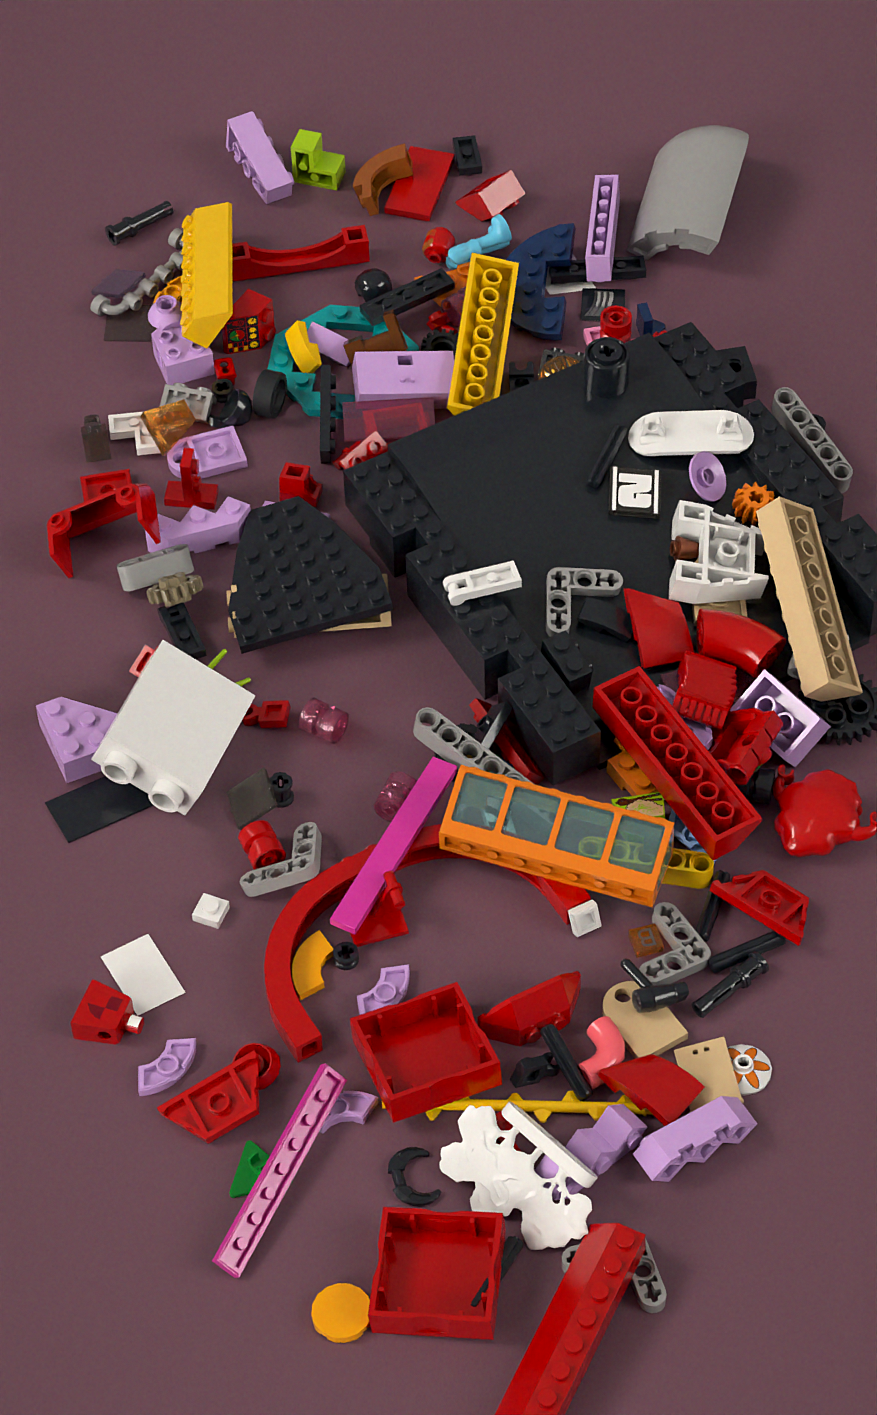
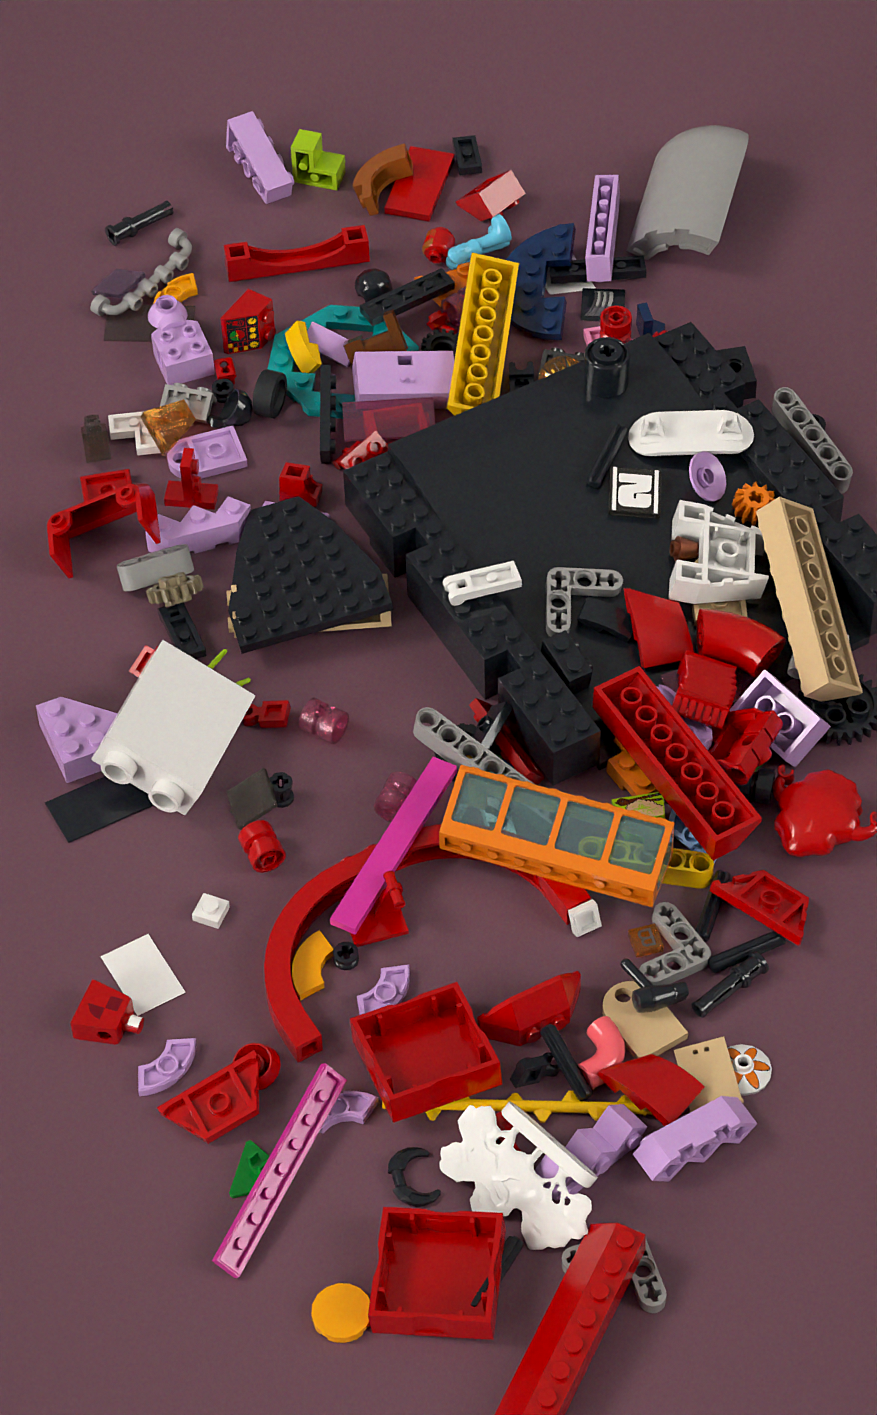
(206, 273): yellow slope -> none
(301, 868): light grey beam -> none

